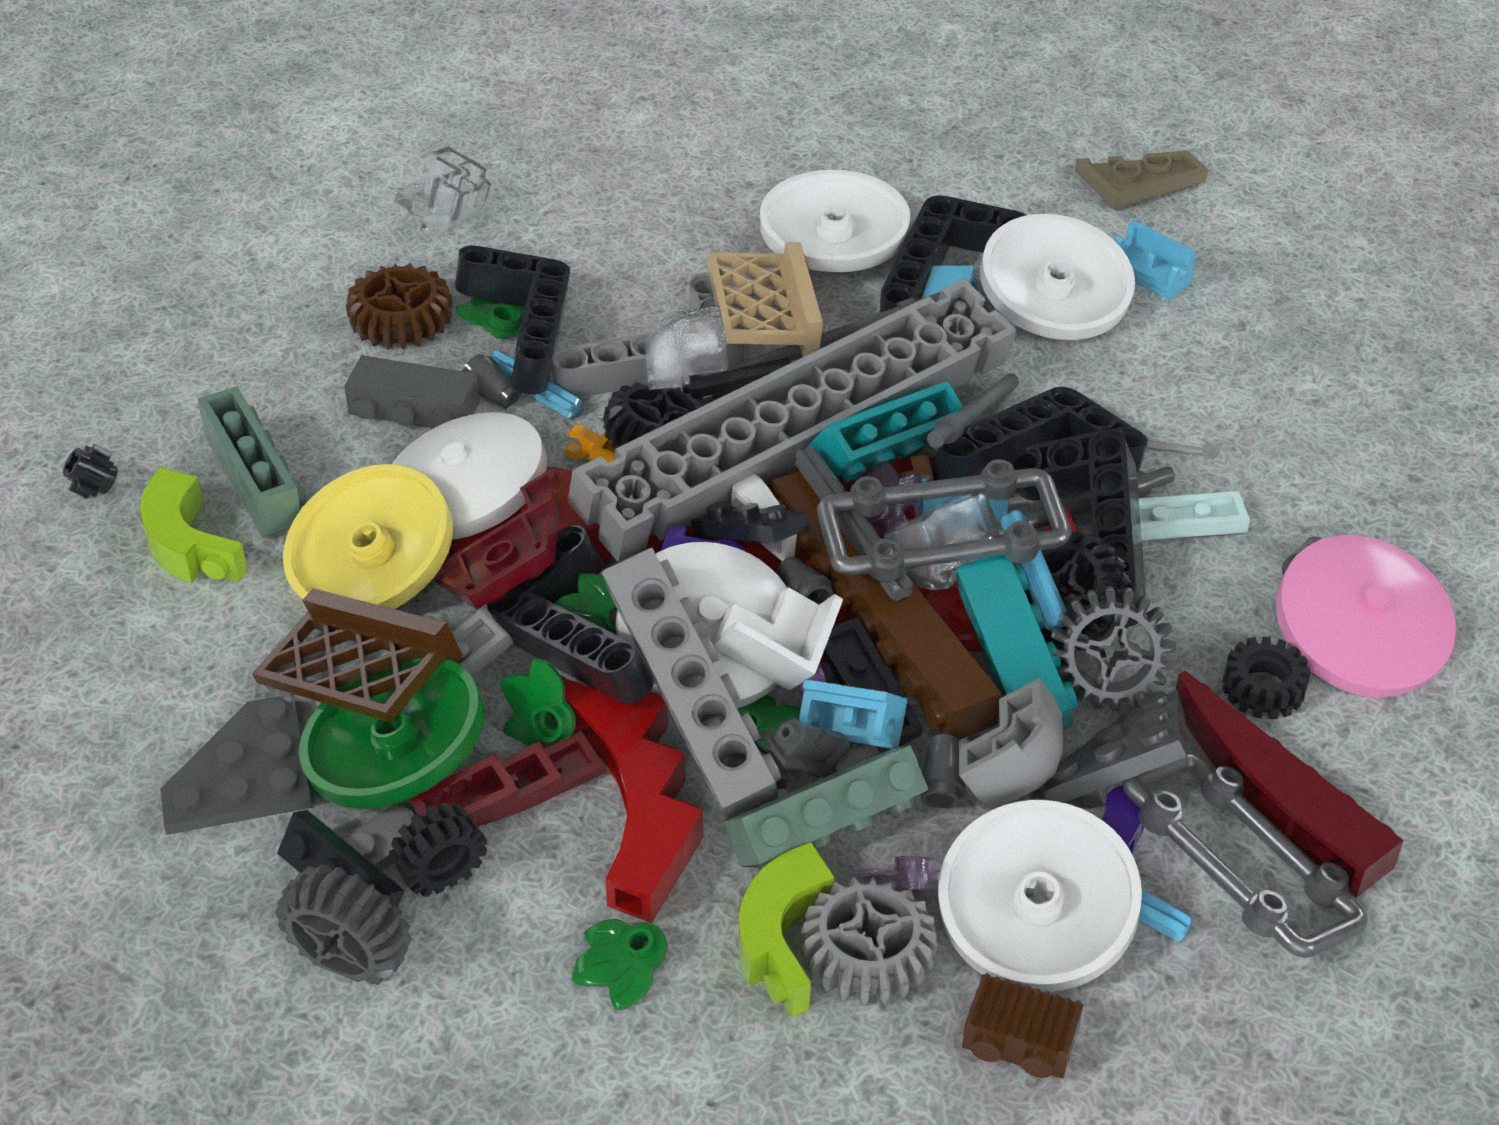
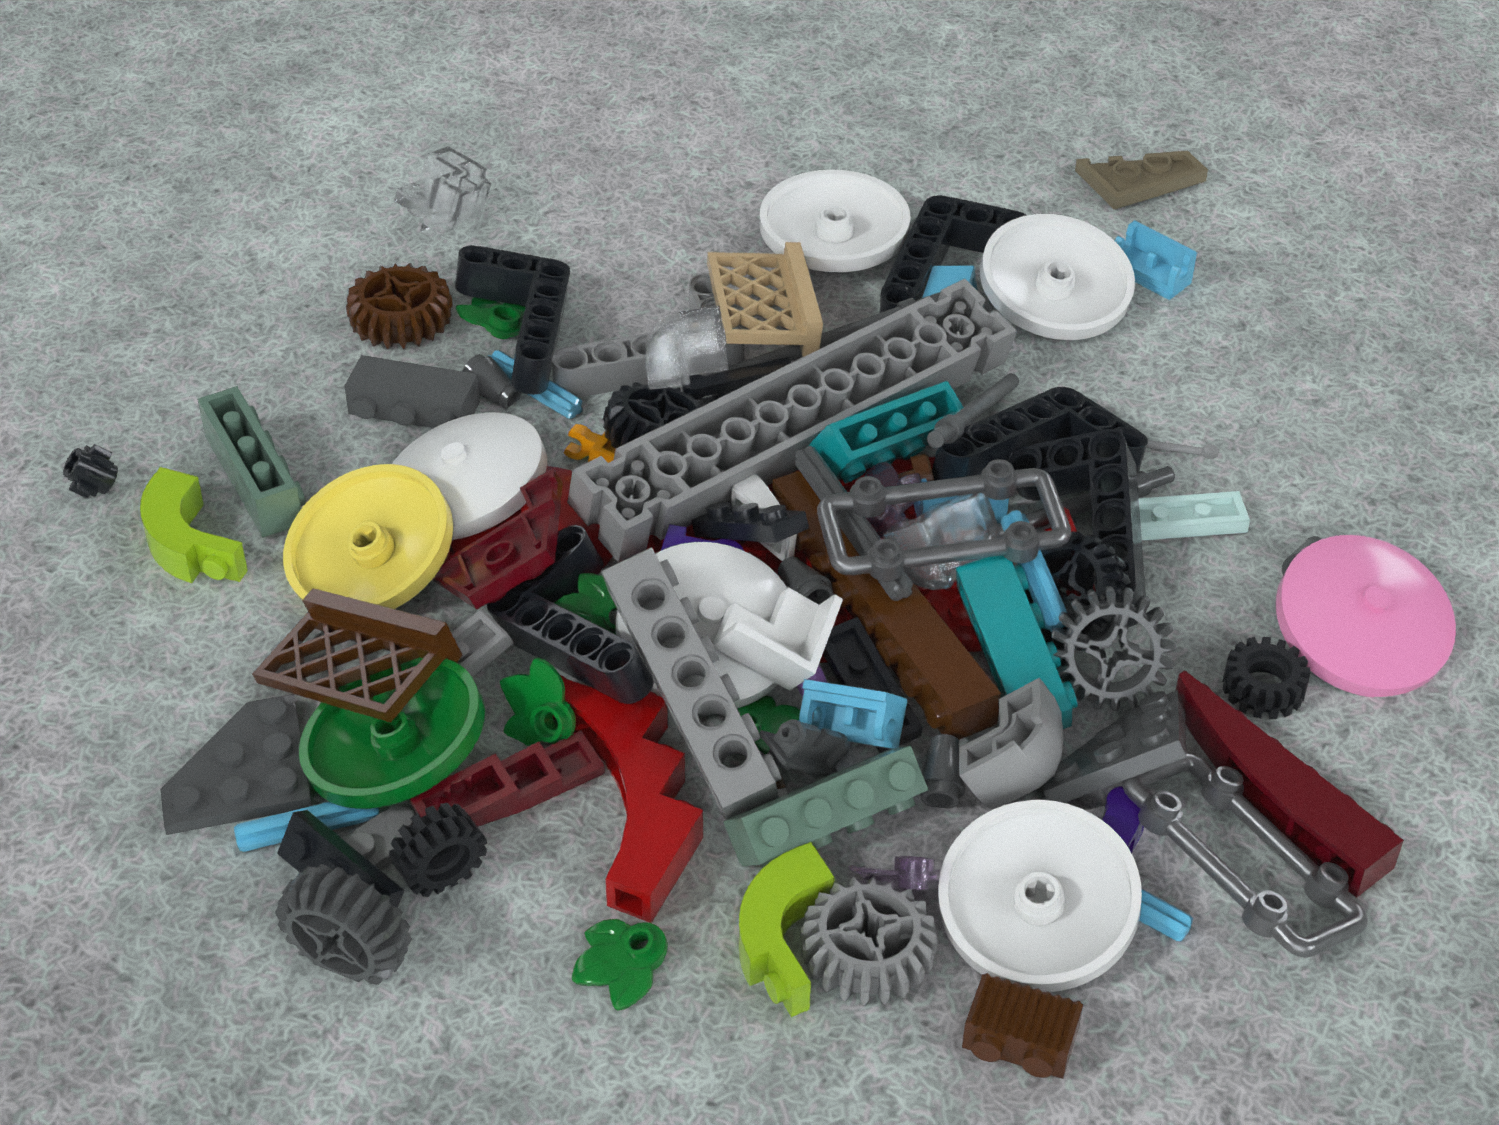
(271, 829): none -> medium azure axle

